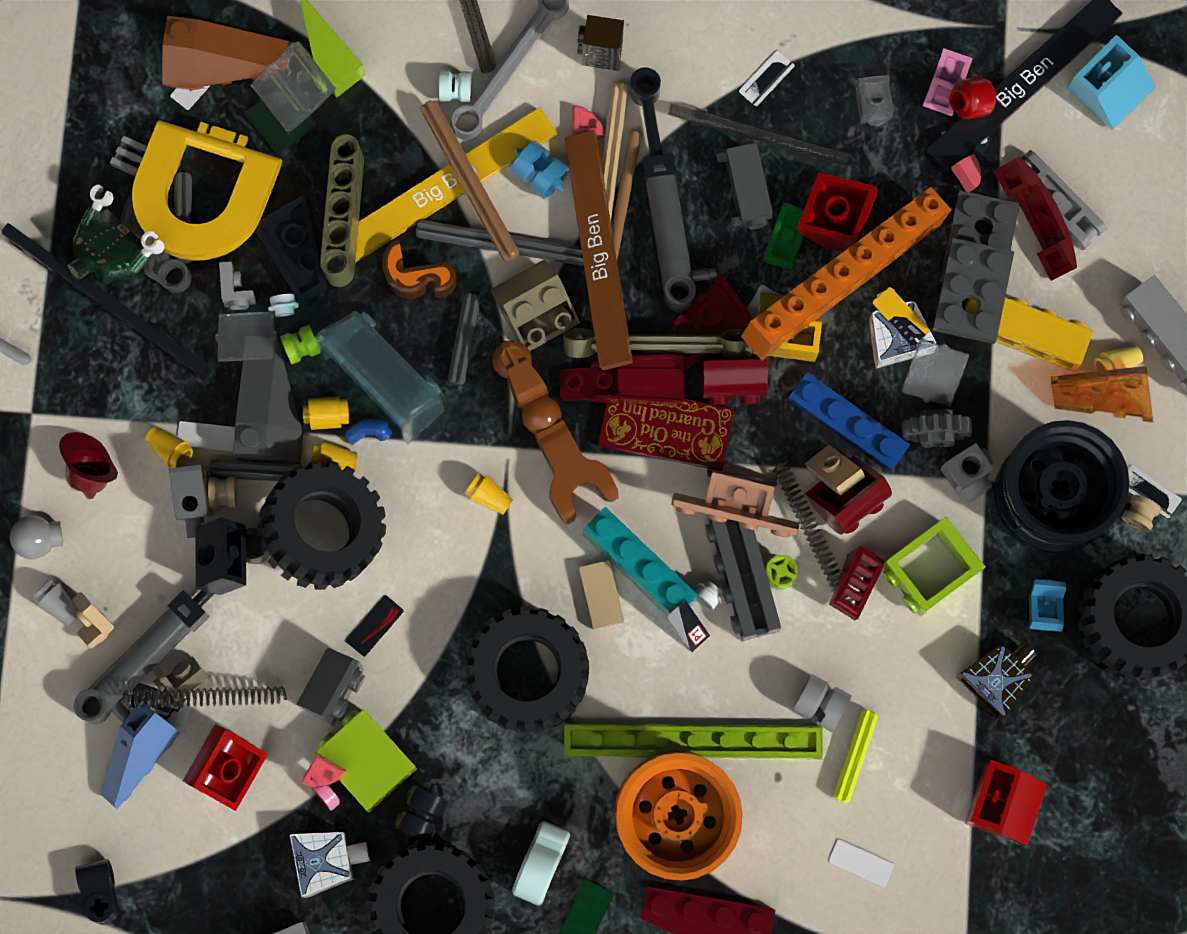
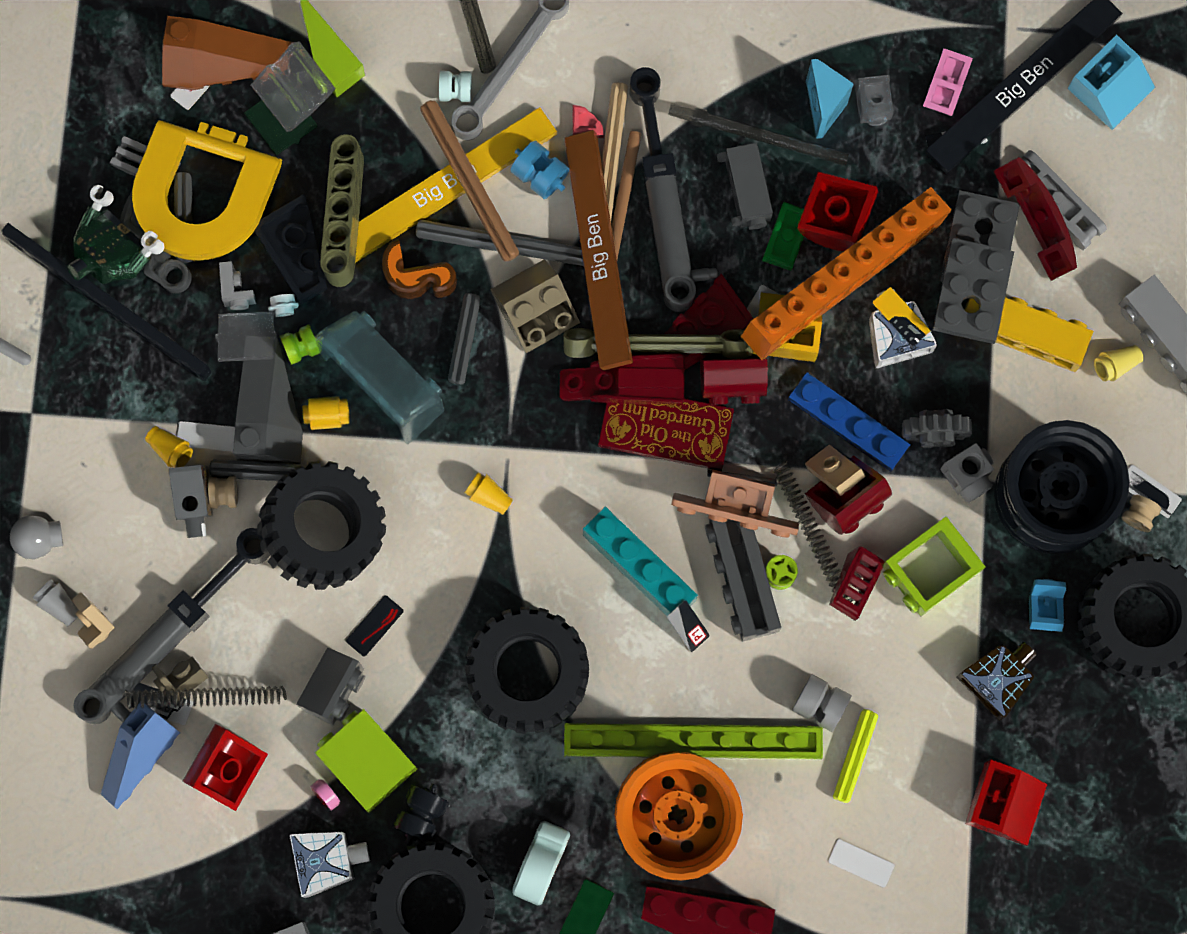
(87, 463): dark red piece -> none
(98, 885): black piece -> none
(220, 556): black brick -> none
(322, 772): coral tile -> none
(327, 452): yellow cone -> none
(368, 426): blue arm -> none
(543, 417): dark orange piece -> none
(601, 42): dark brown brick -> none
(601, 595): tan tile -> none
(709, 595): white plate -> none
(766, 78): sticker -> none
(827, 95): none -> medium azure slope
(935, 372): clear piece -> none
(968, 172): coral tile -> none
(973, 98): red head -> none
(1111, 391): clear orange wing -> none

